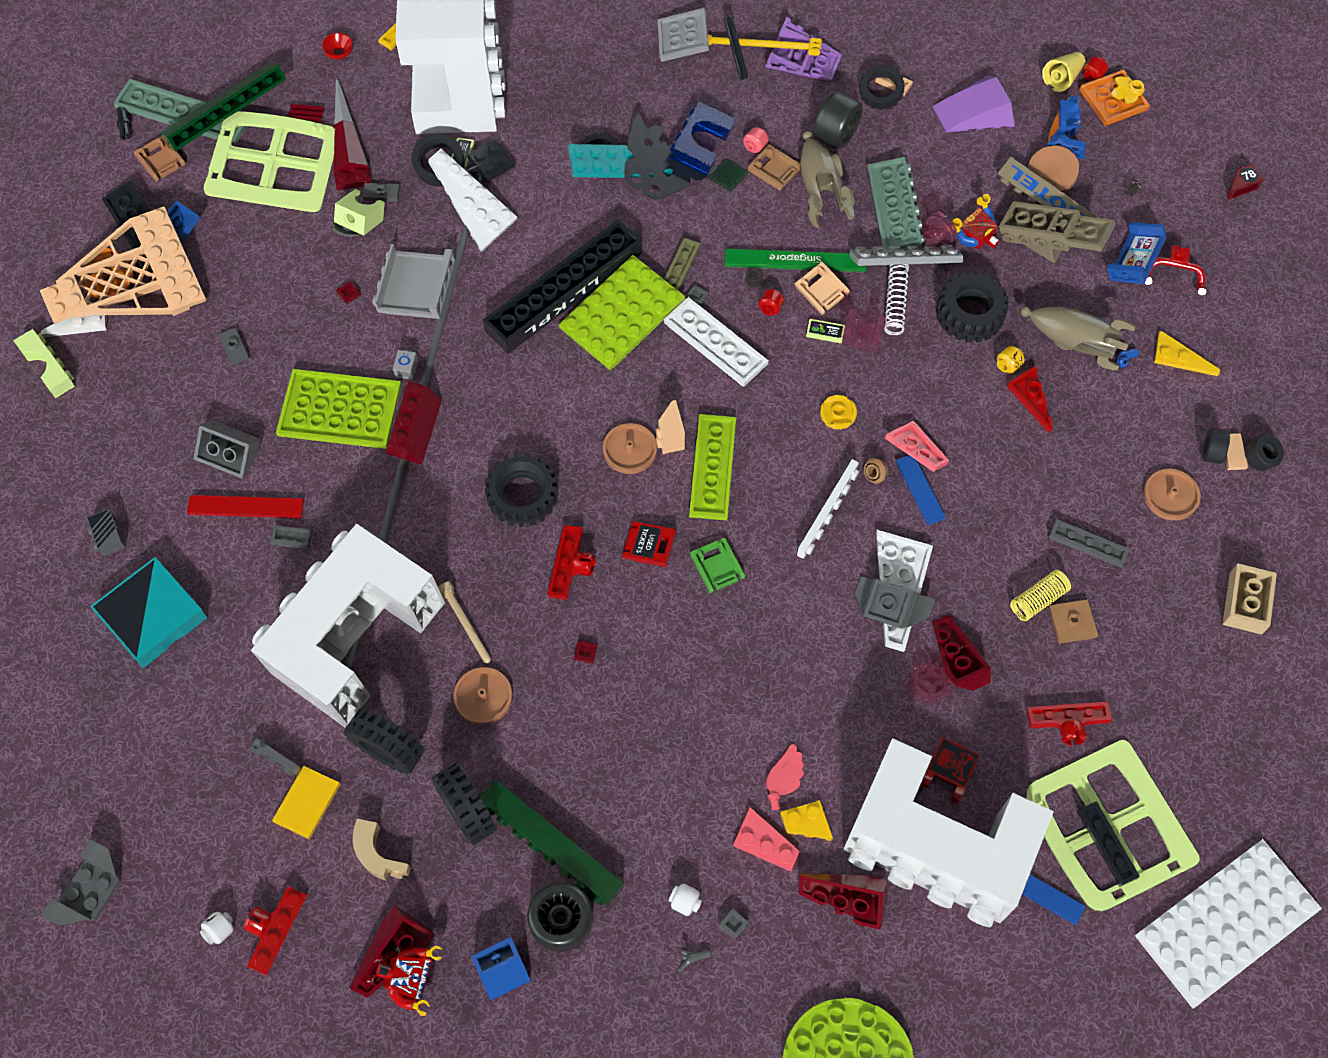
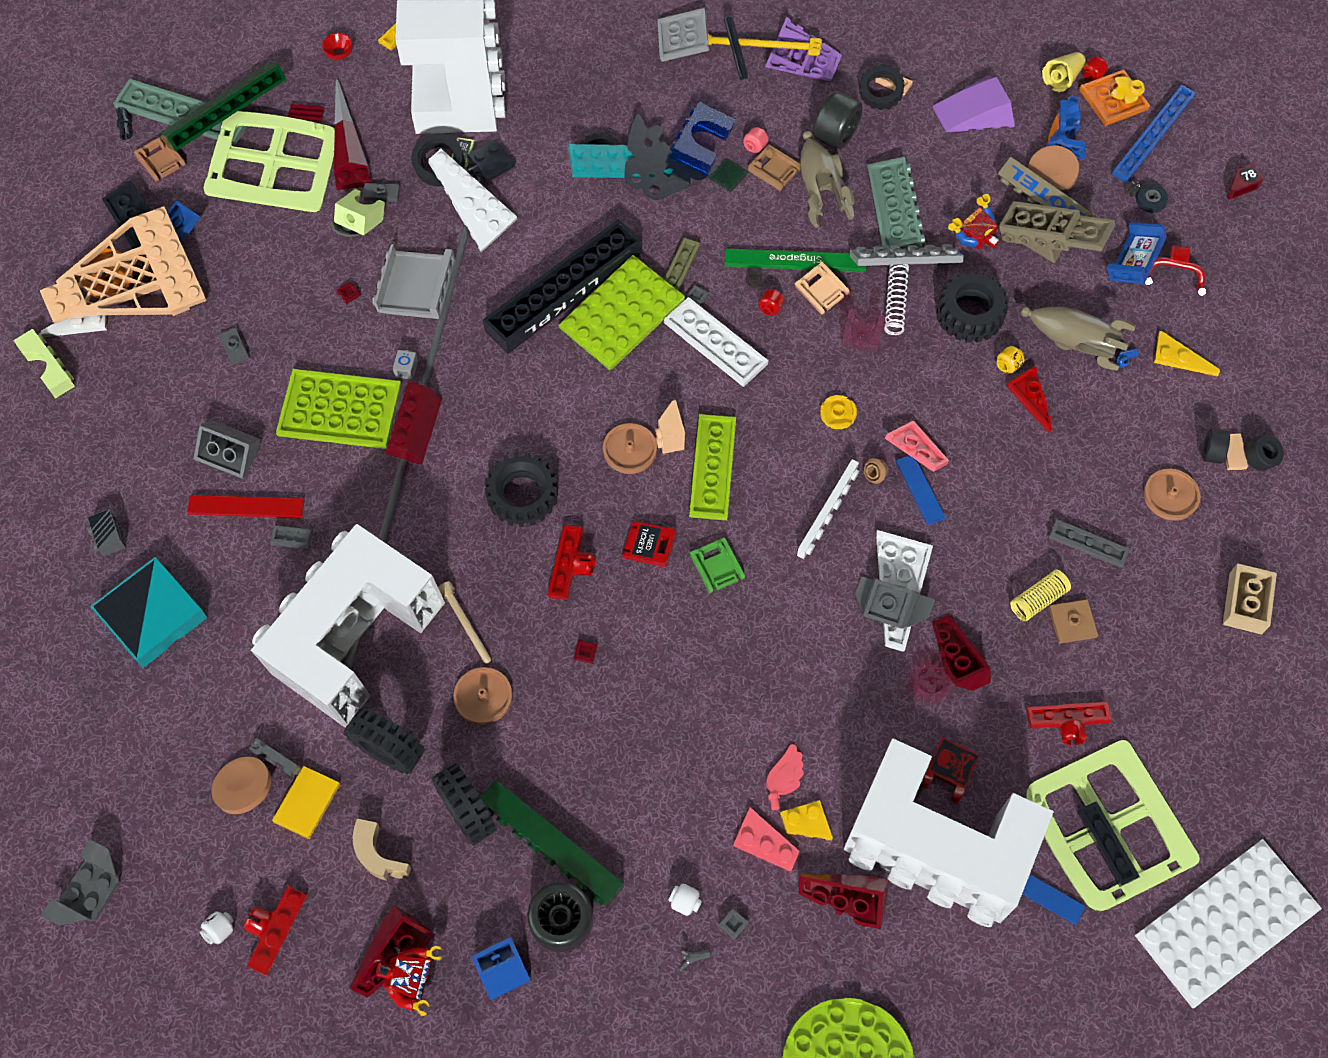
(241, 785): none -> nougat piece
(825, 331): tile -> none
(939, 230): clear pink tile -> none
(1152, 205): none -> black bush
(1153, 133): none -> blue plate

